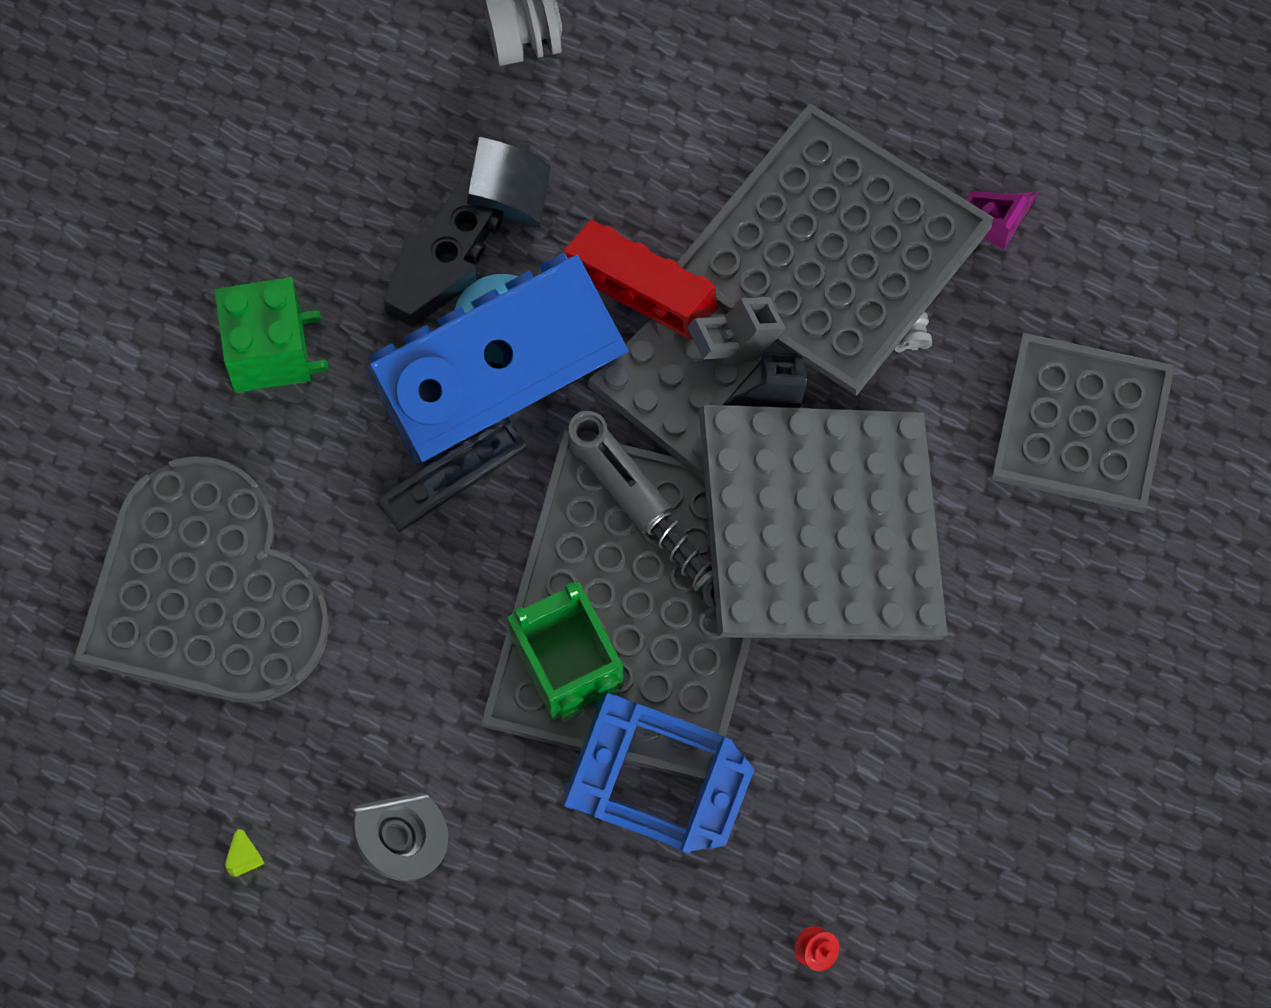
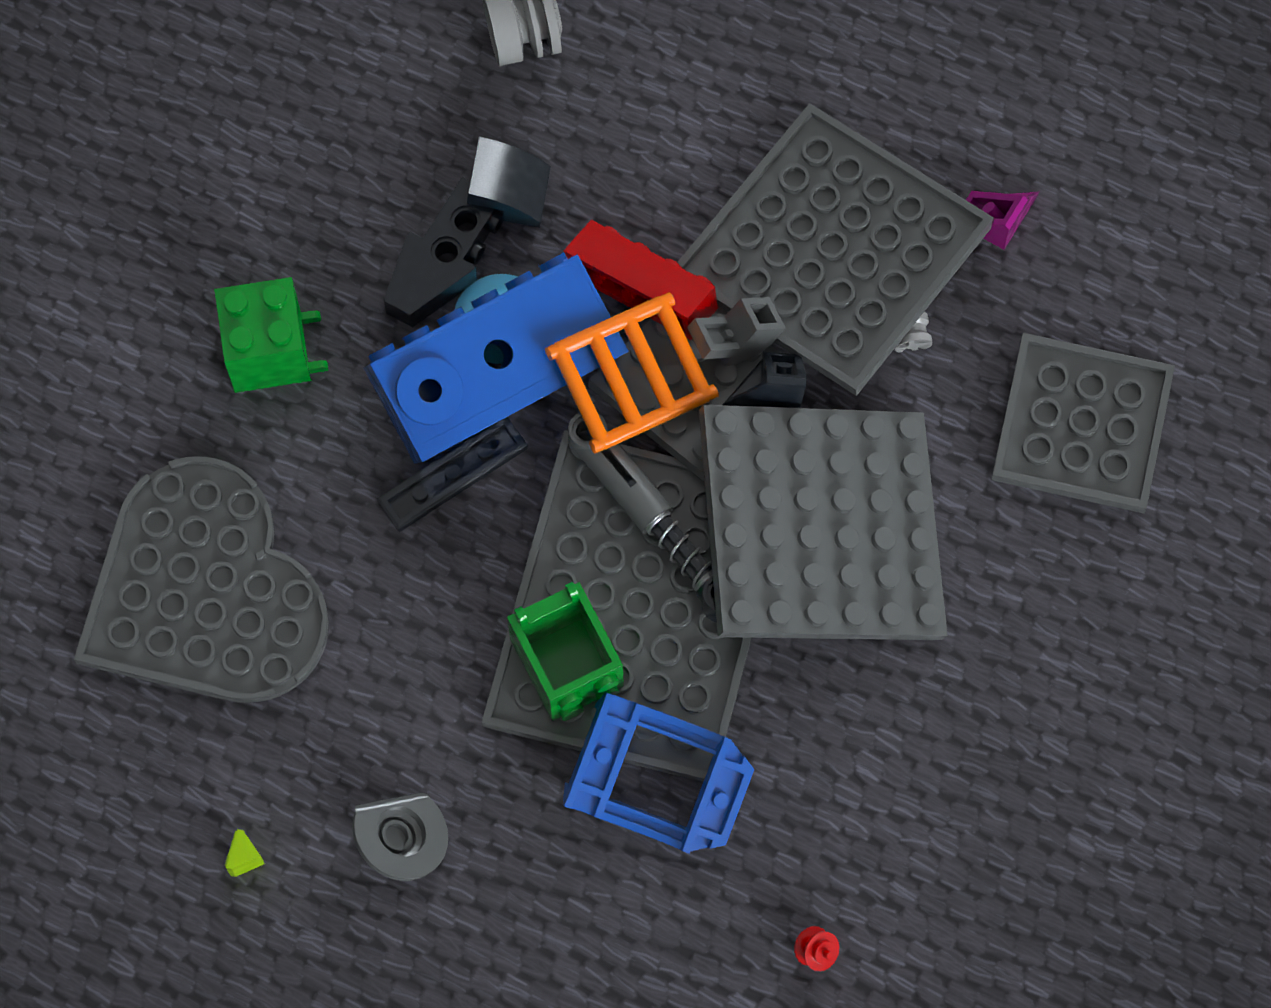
(669, 406): none -> orange bar

